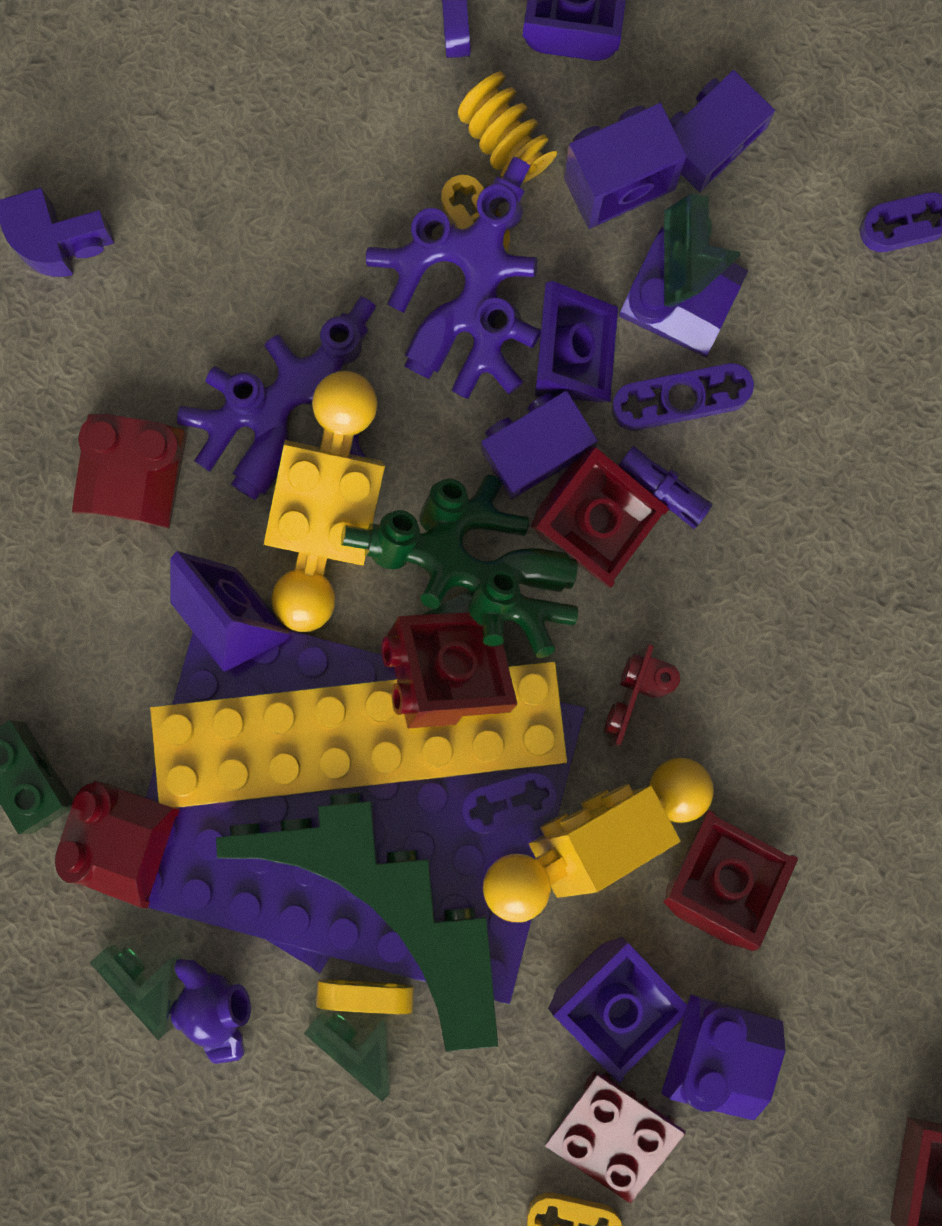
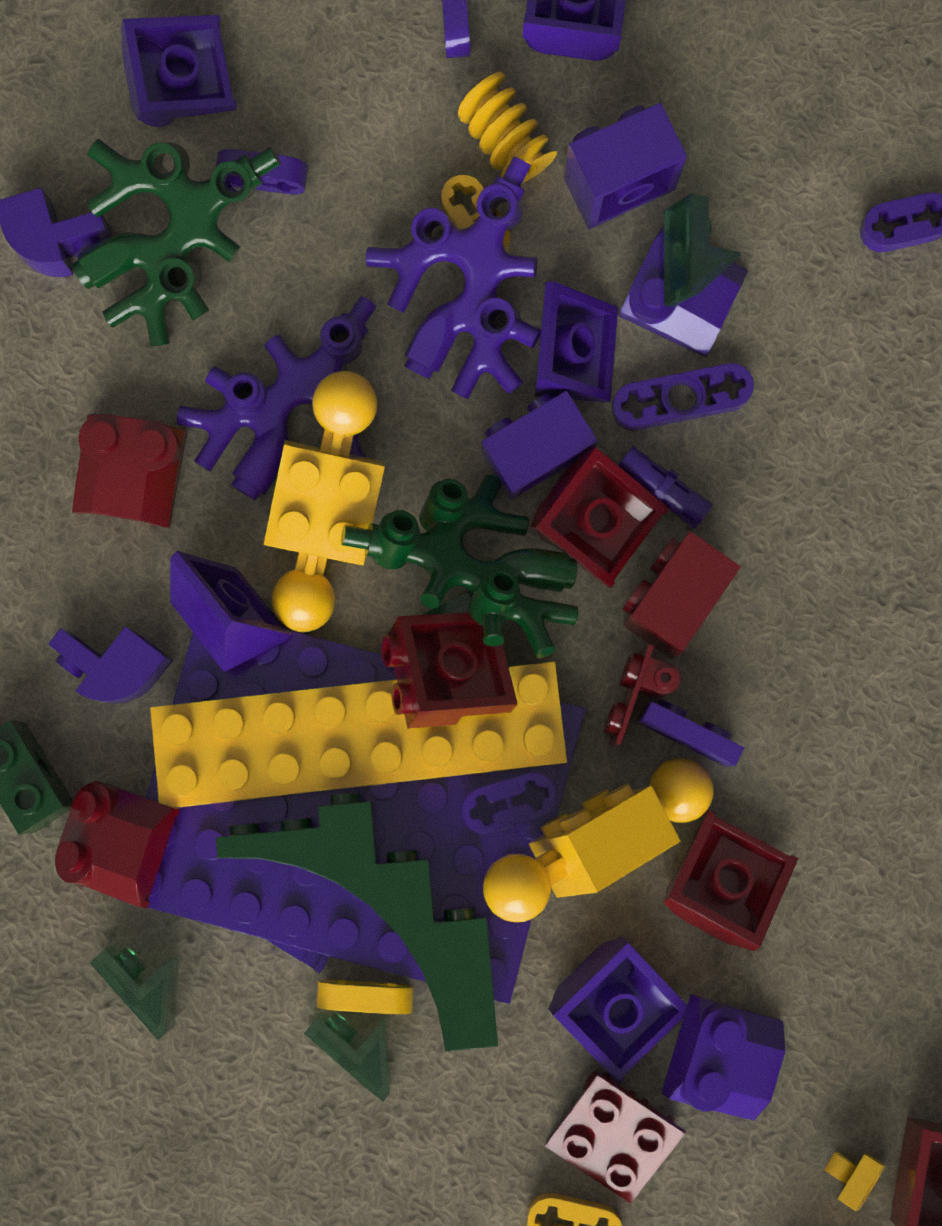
(121, 674): none -> dark purple brick
(175, 68): none -> dark purple slope
(192, 224): none -> dark green plant
(211, 1011): dark purple piece -> none
(286, 178): none -> dark purple beam
(681, 596): none -> dark red brick
(706, 740): none -> dark purple plate
(720, 127): dark purple brick -> none
(858, 1178): none -> yellow tile

